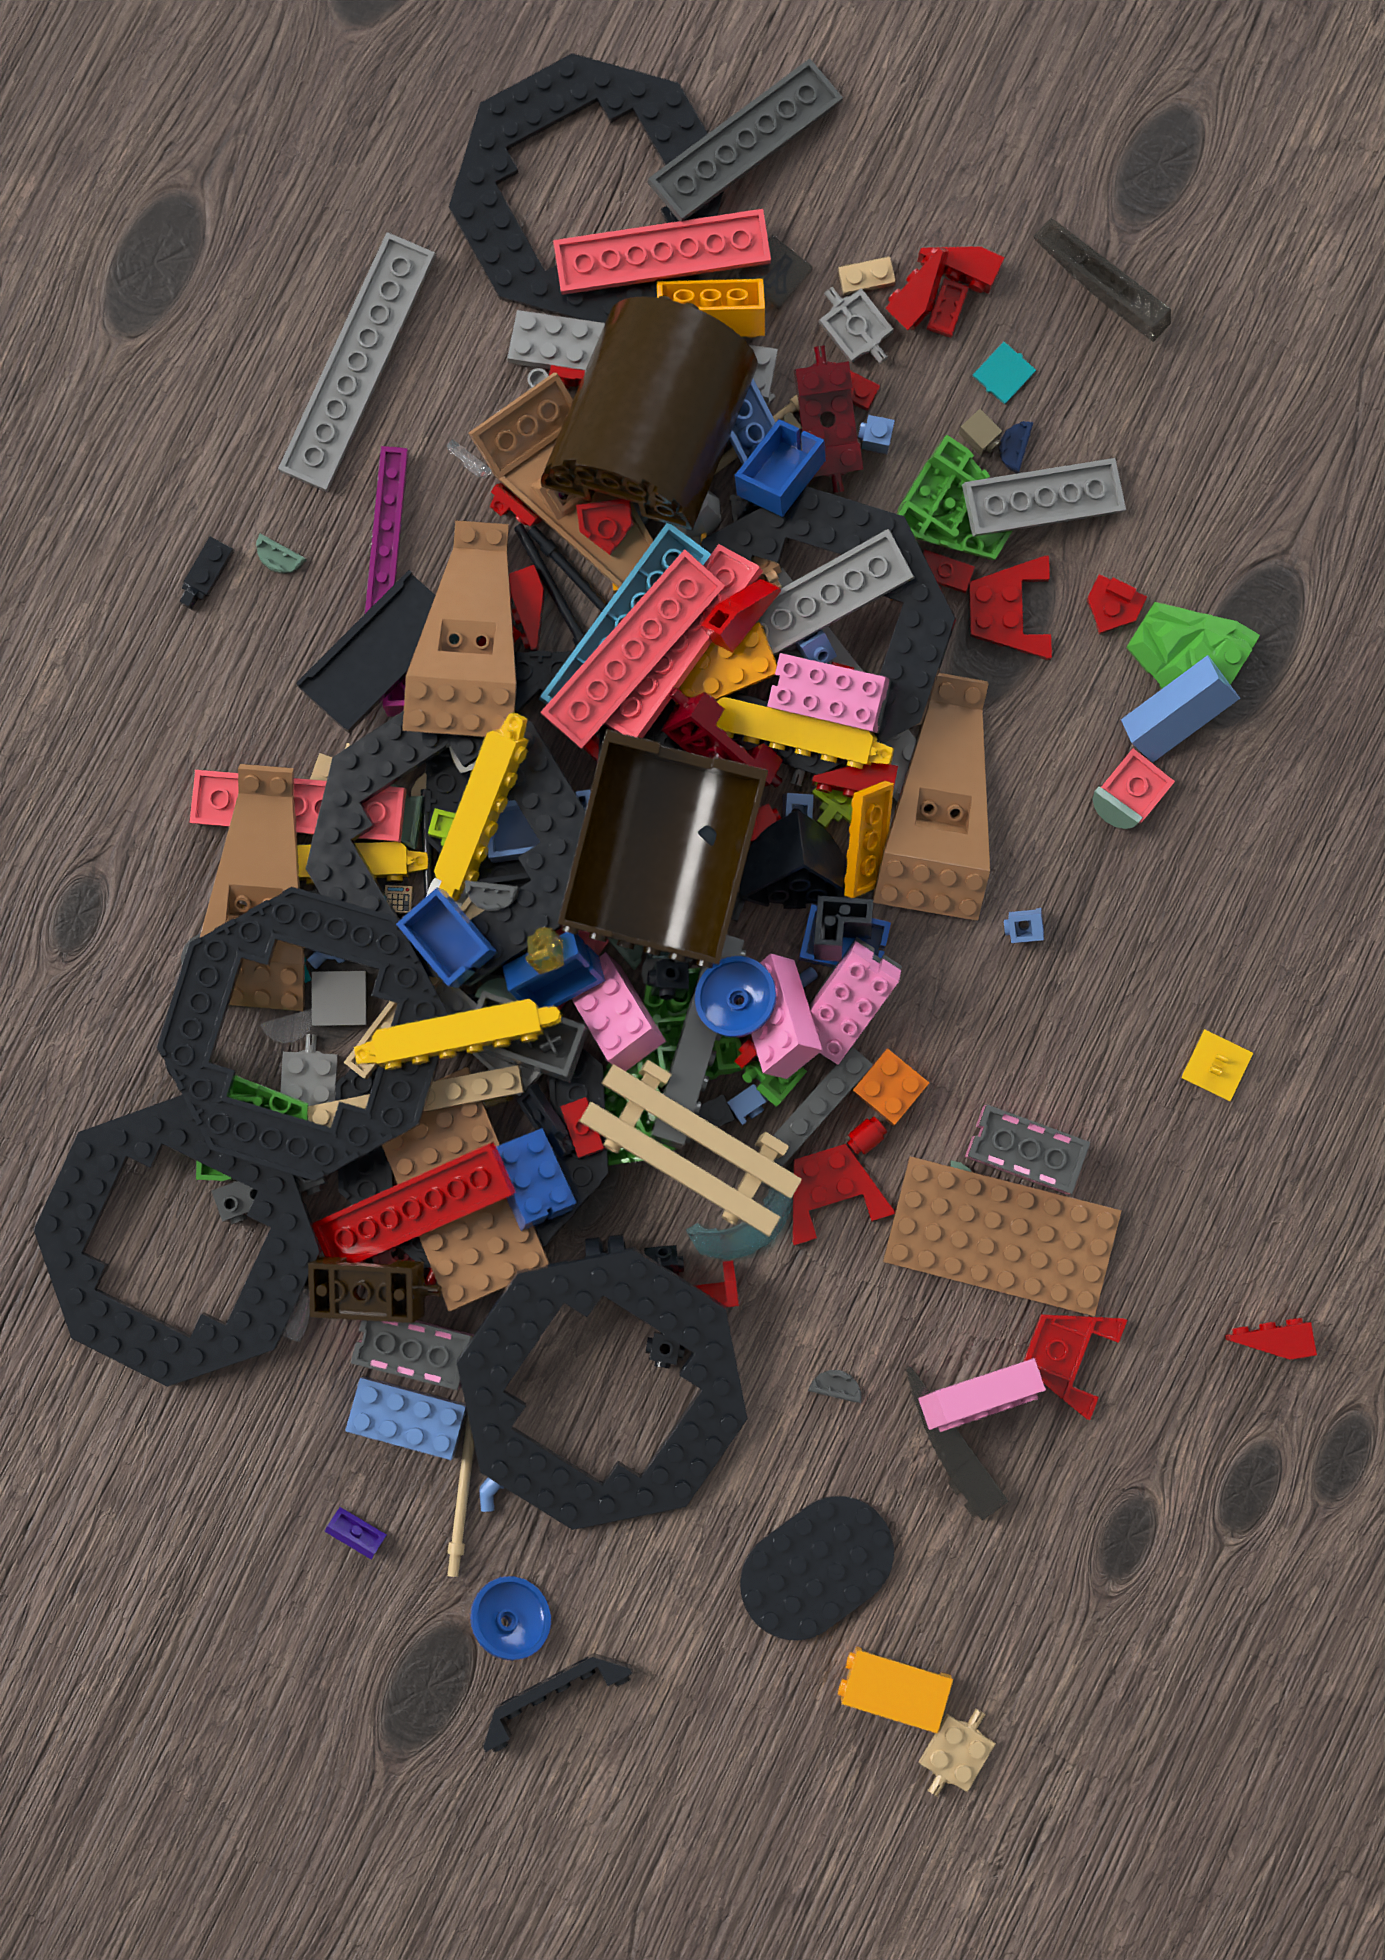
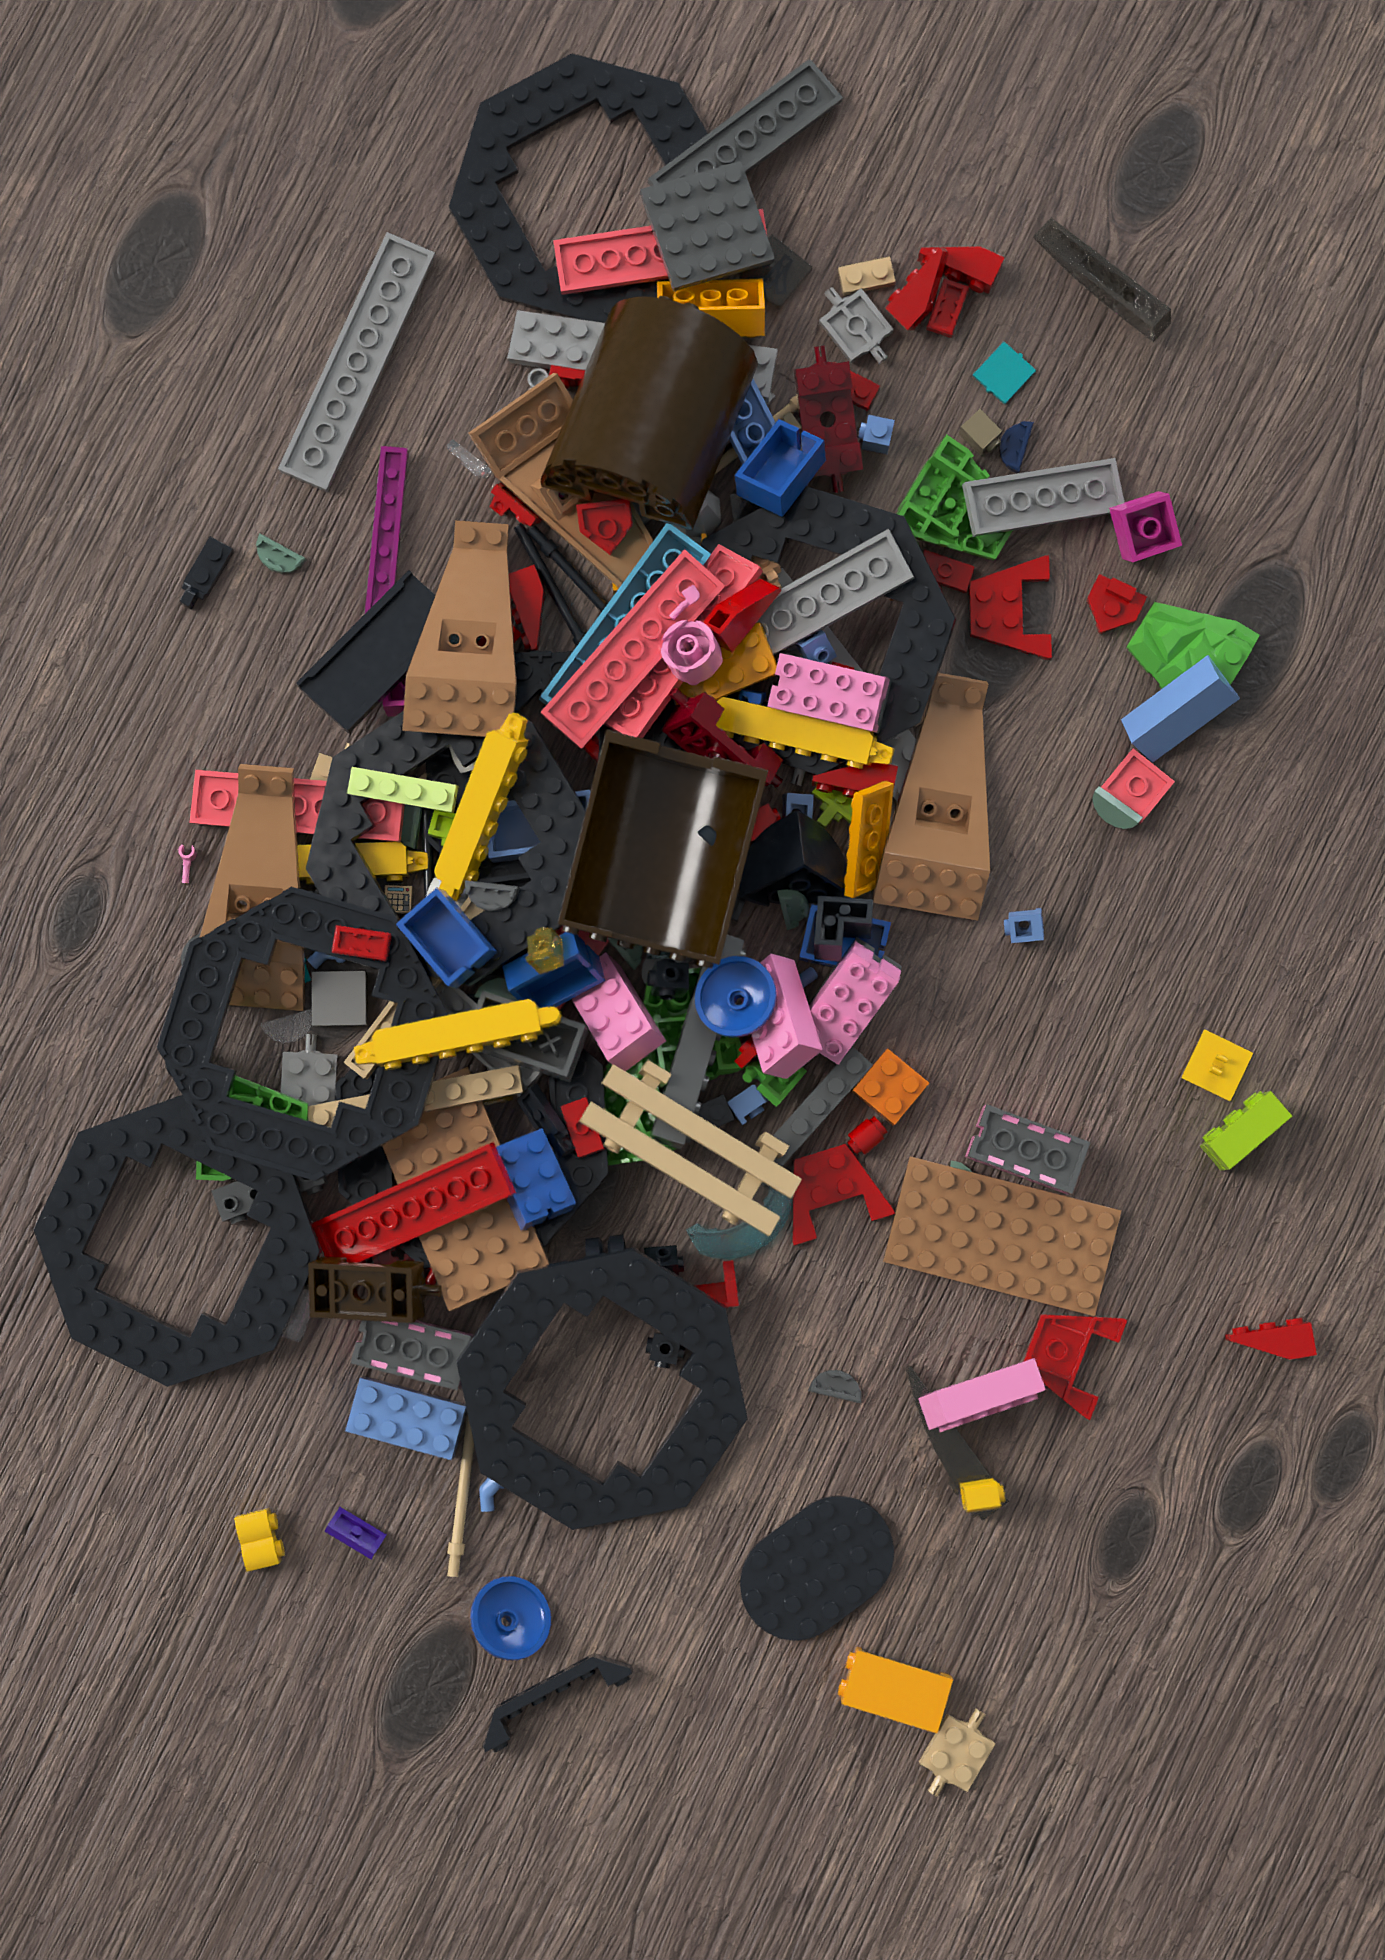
(187, 859): none -> bright pink hand
(259, 1539): none -> yellow brick
(361, 943): none -> red plate
(402, 789): none -> yellowish green plate
(691, 595): none -> bright pink hand
(691, 651): none -> bright pink brick
(707, 226): none -> dark grey plate
(752, 696): none -> blue tile
(793, 906): none -> sand green tile
(981, 1495): none -> yellow brick
(1145, 526): none -> dark pink brick
(1244, 1129): none -> lime piece

